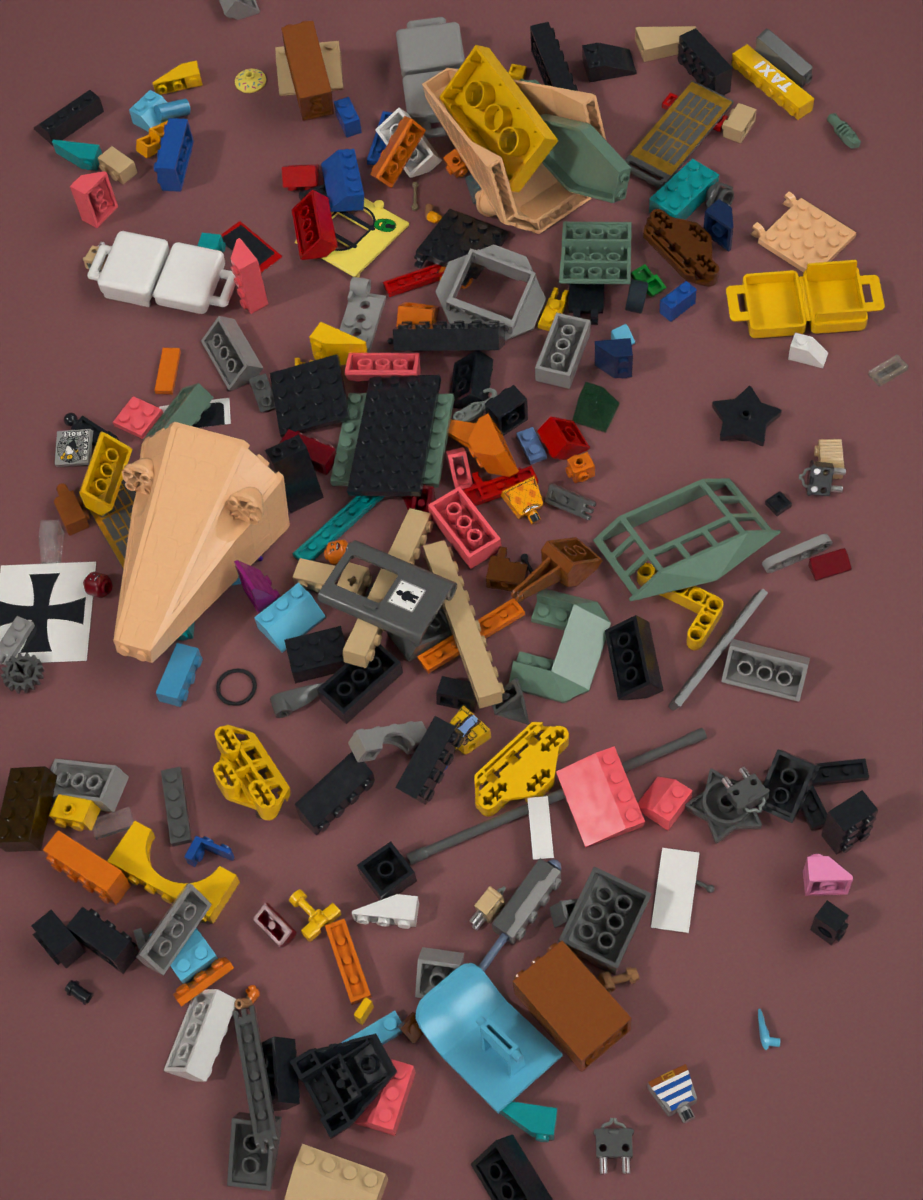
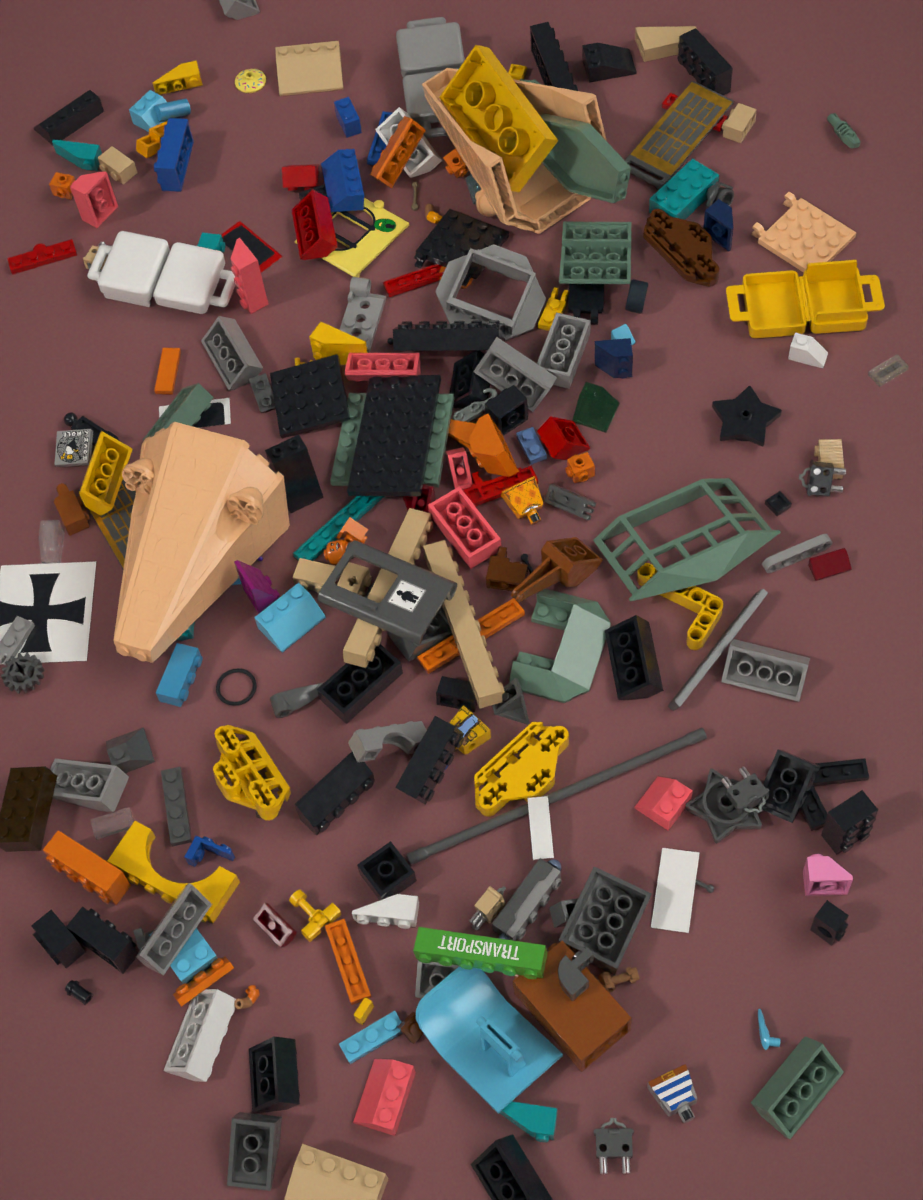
(42, 256): none -> red hinge
(61, 185): none -> orange brick
(74, 812): yellow brick -> none
(97, 584): dark red head -> none
(130, 751): none -> dark grey slope
(137, 417): coral plate -> none
(256, 1079): dark grey hinge -> none
(307, 70): dark orange container -> none
(316, 654): black brick -> none
(320, 454): dark red brick -> none
(344, 1079): black wedge -> none
(353, 531): none -> orange brick
(417, 312): orange slope -> none
(480, 952): none -> bright green brick
(507, 367): none -> light grey slope
(570, 975): none -> dark grey brick
(600, 797): coral slope -> none
(644, 274): green slope -> none
(678, 301): blue brick -> none
(772, 82): yellow brick -> none
(783, 58): dark grey slope -> none
(797, 1087): none -> sand green slope

